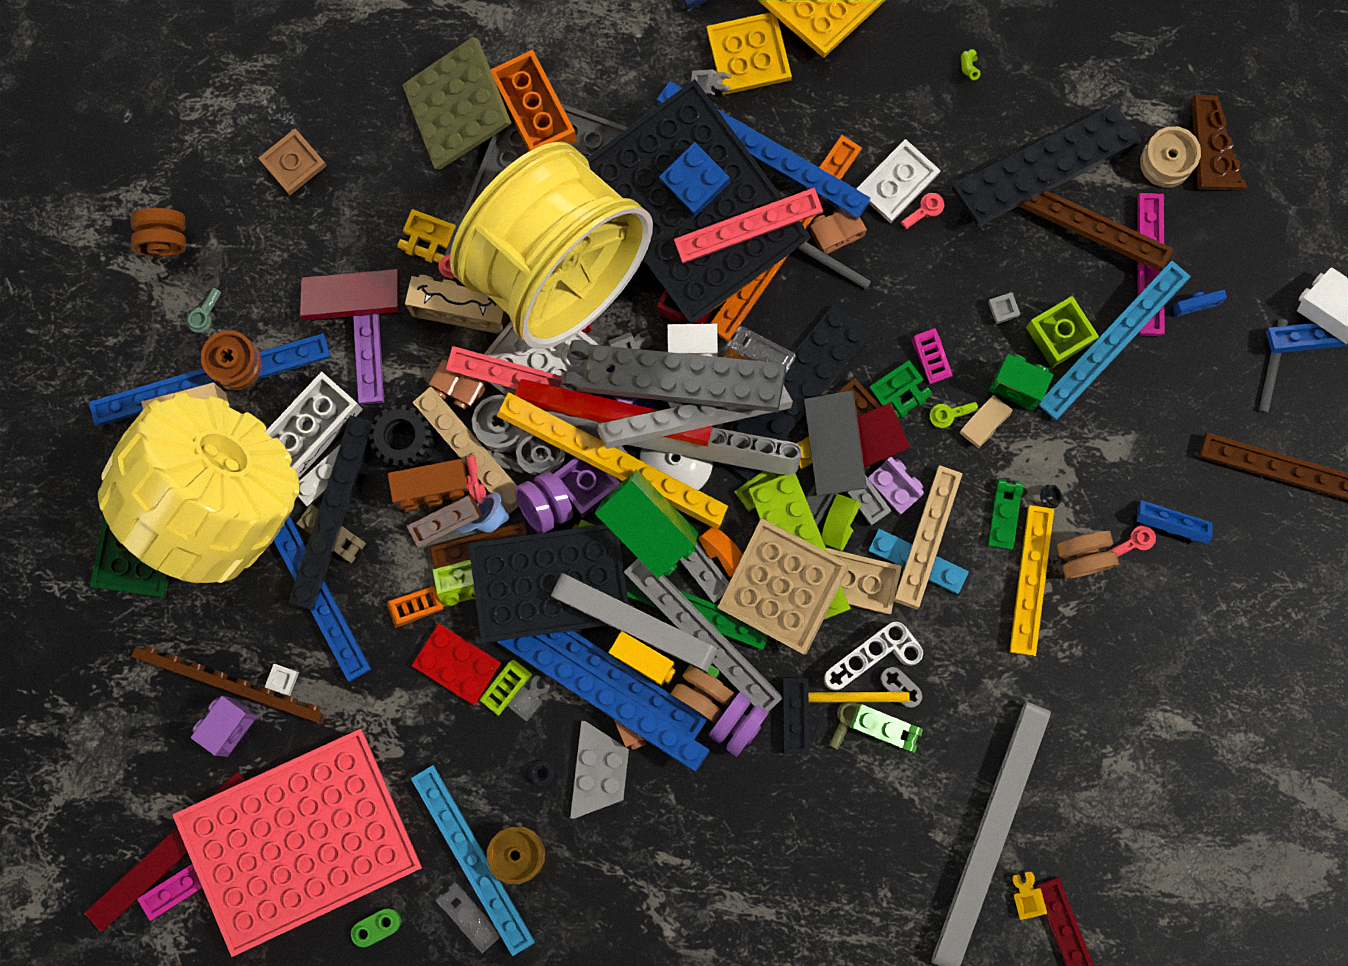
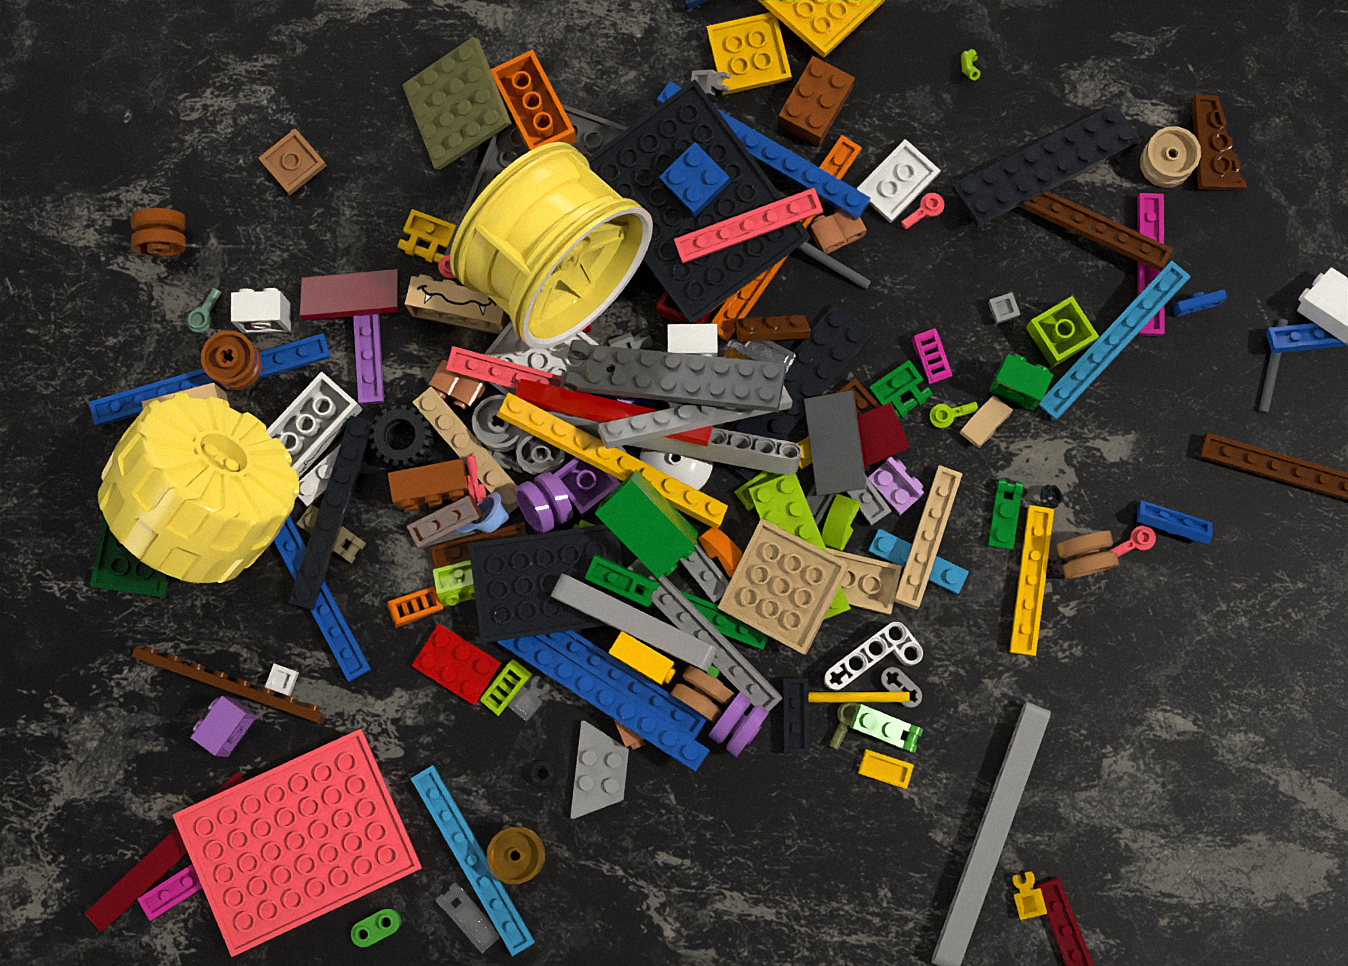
(260, 311): none -> white brick
(621, 580): none -> green plate
(772, 328): none -> reddish brown plate
(815, 101): none -> dark orange brick
(885, 769): none -> yellow tile

